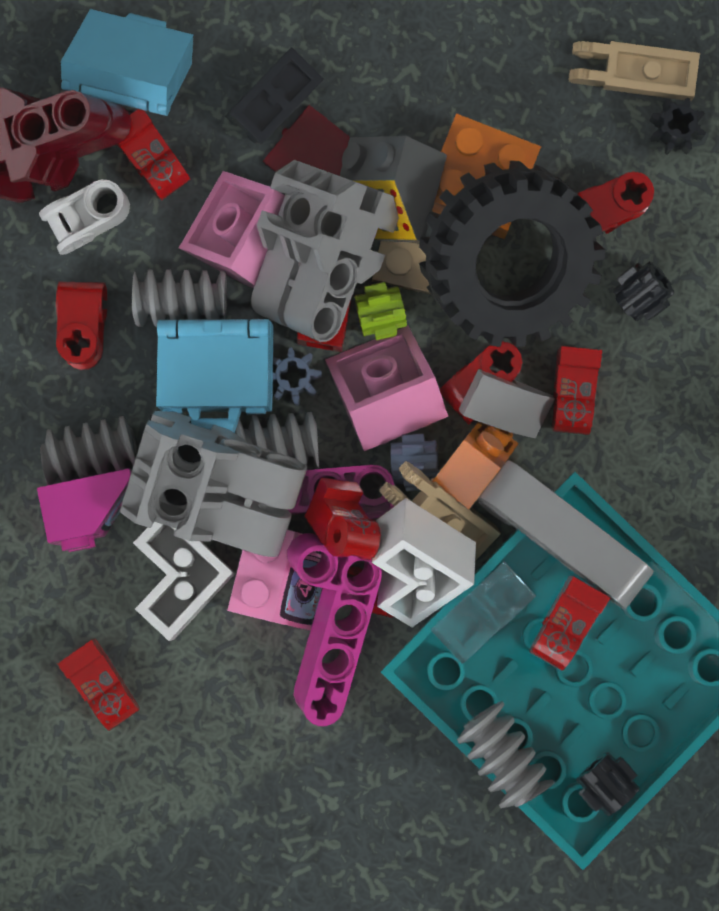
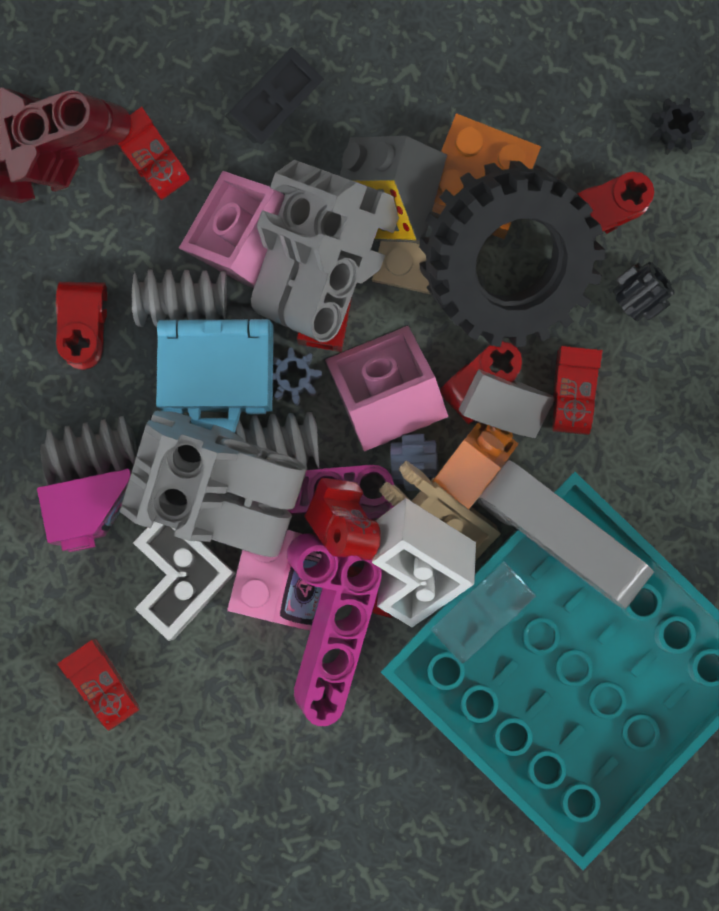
(82, 215): white piece -> none
(127, 61): medium azure piece -> none
(312, 142): dark red piece -> none
(380, 310): lime gear -> none
(503, 757): light grey piece -> none
(568, 622): red leg -> none
(608, 784): black gear -> none
(639, 69): tan hinge -> none

